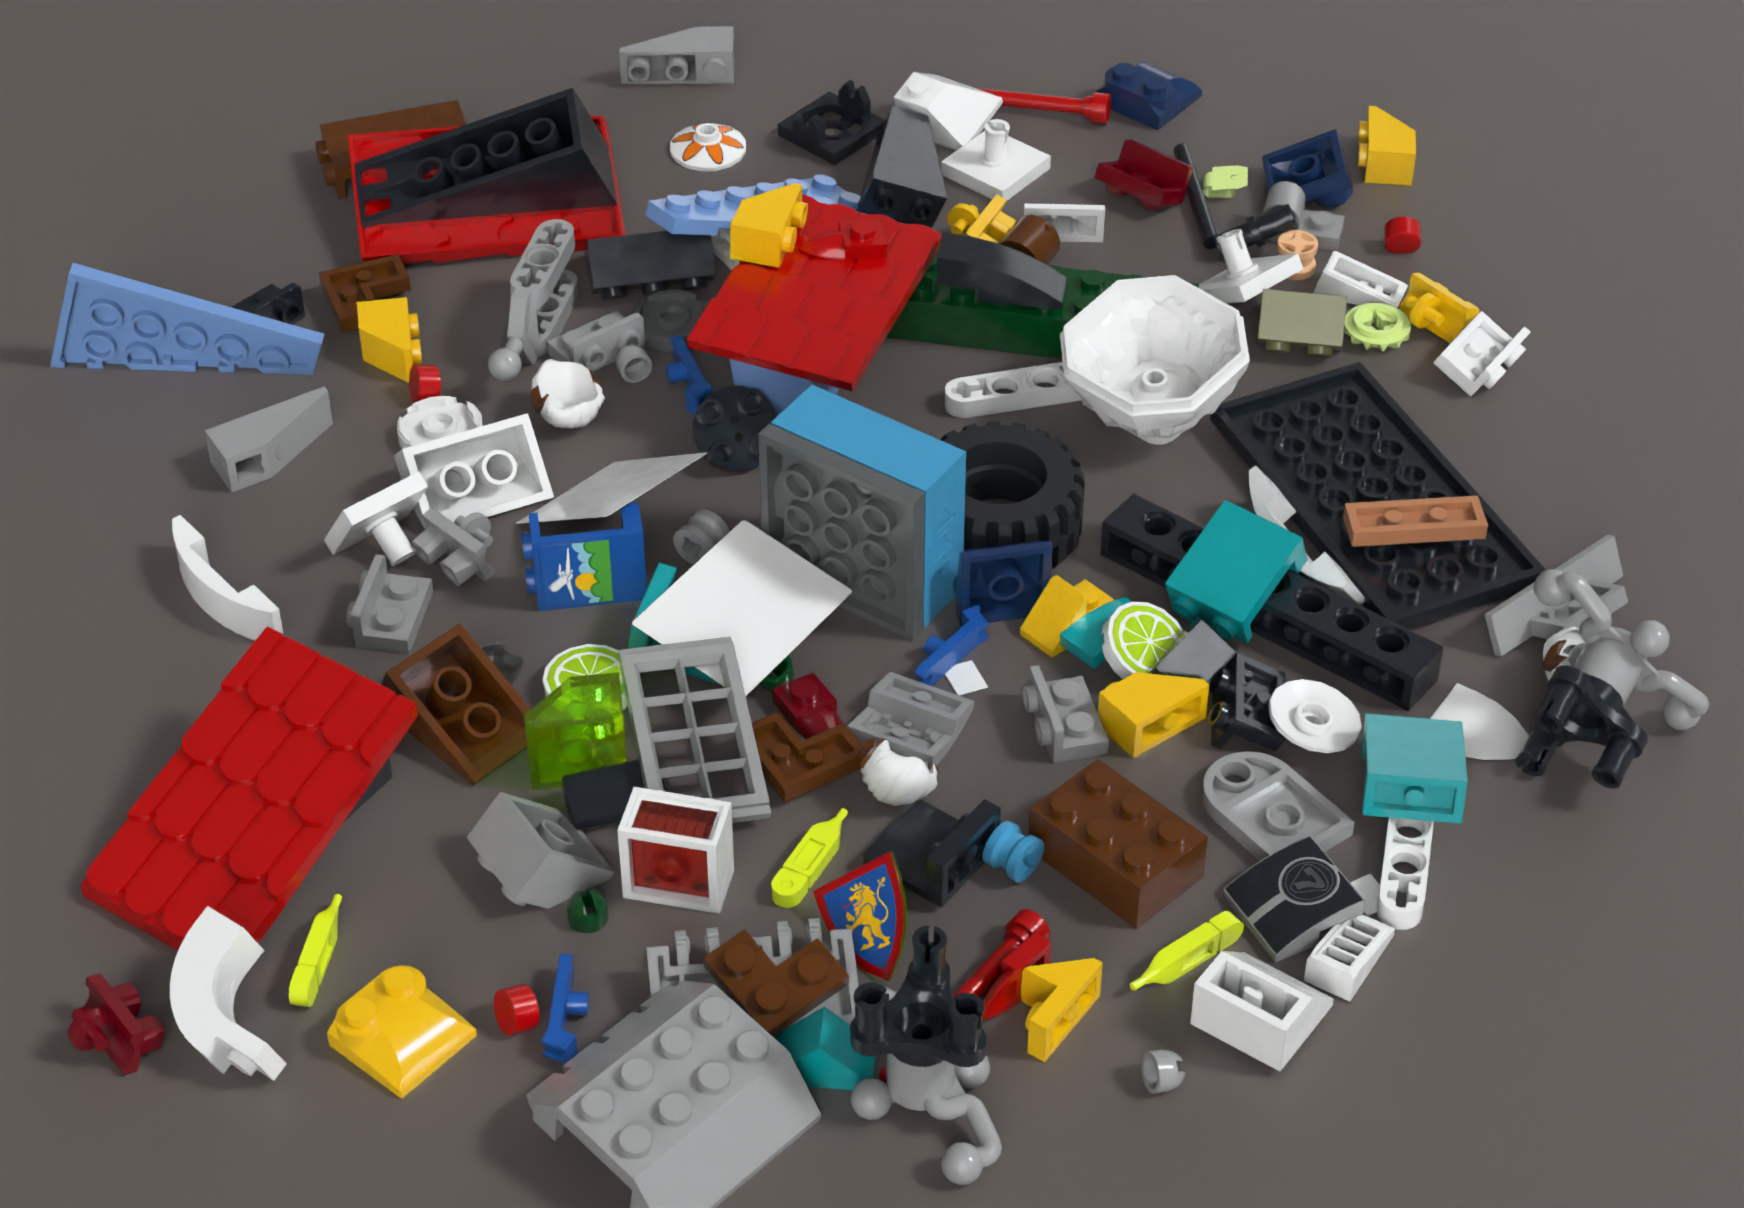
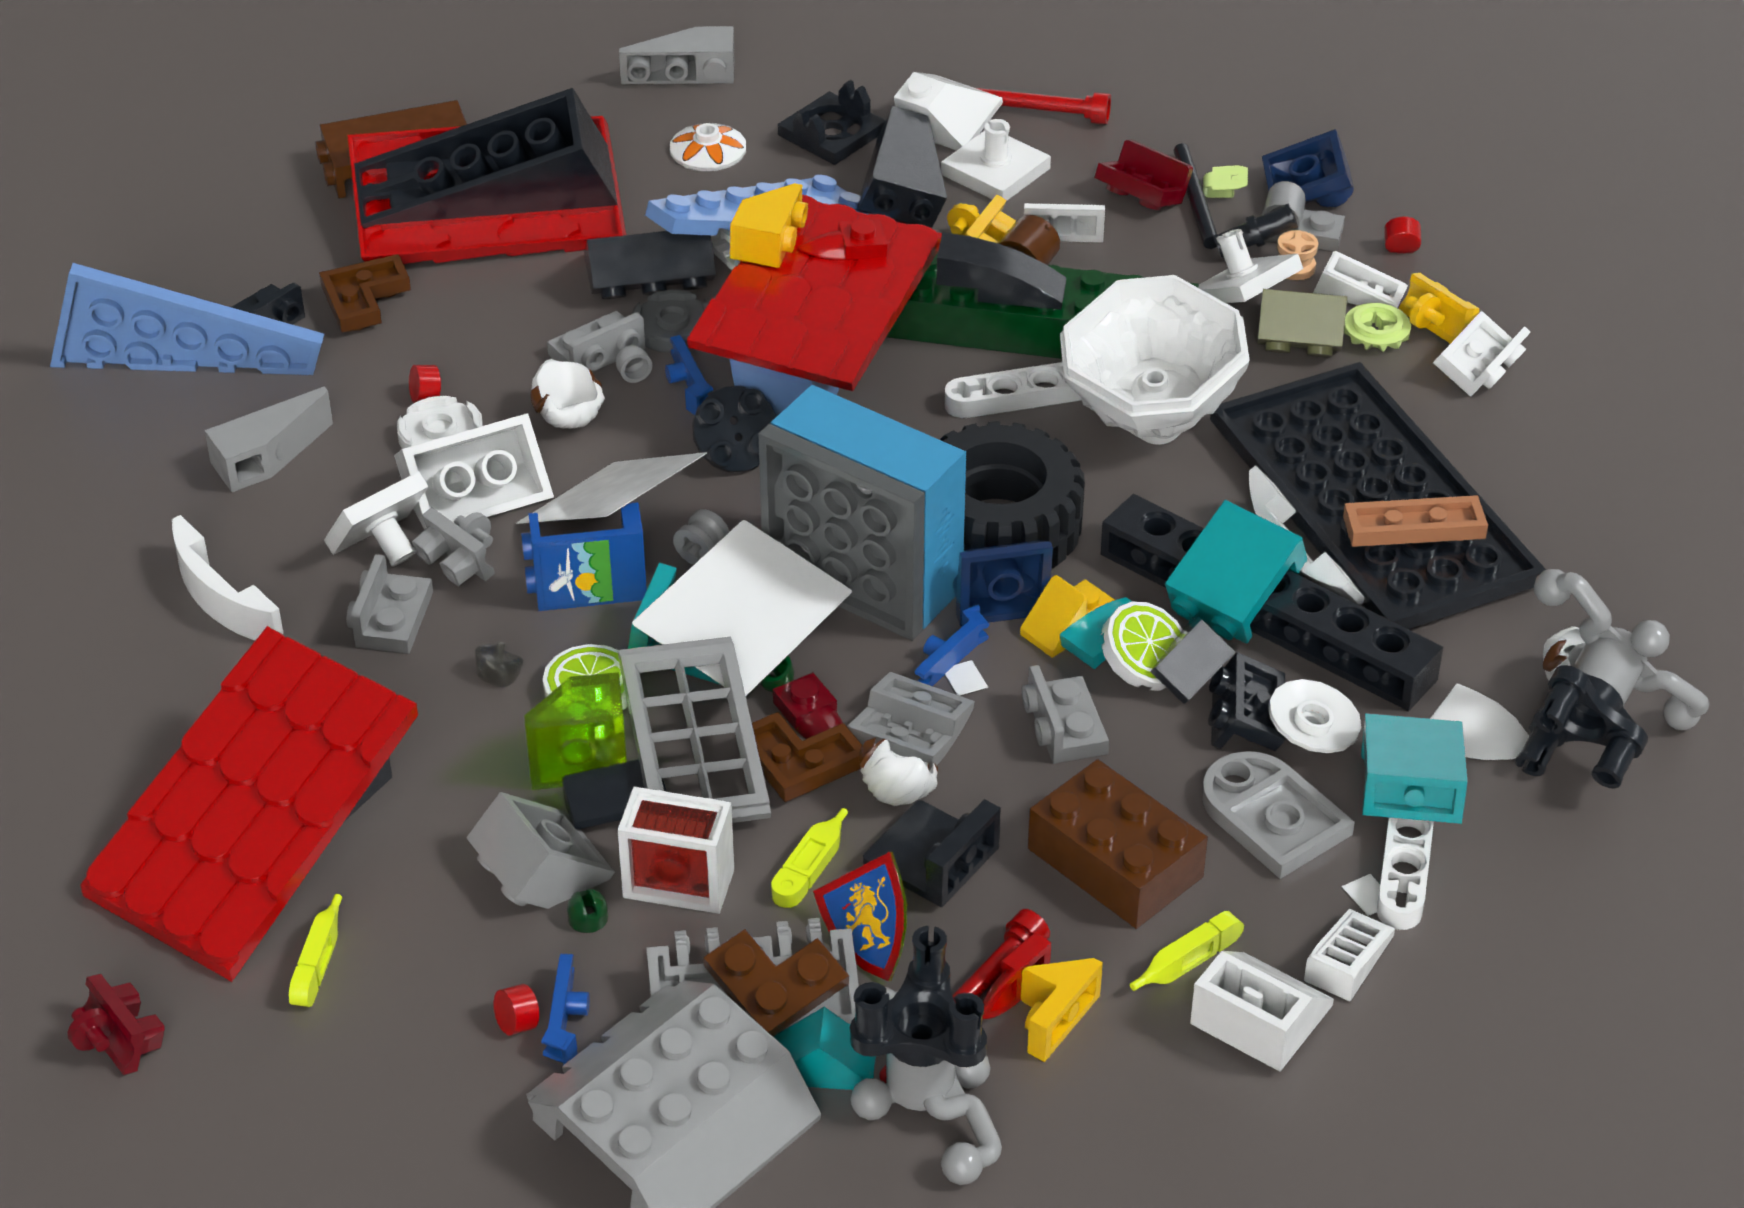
(203, 992): white arch -> none
(387, 336): yellow slope -> none
(398, 1030): yellow slope -> none
(463, 705): reddish brown slope -> none
(531, 299): light grey piece -> none
(1013, 851): dark azure wheel -> none
(1148, 93): dark blue slope -> none
(1151, 709): yellow slope -> none
(1161, 1071): light grey hinge -> none
(1293, 898): black slope -> none
(1386, 149): yellow slope -> none
(1528, 617): light grey bracket -> none

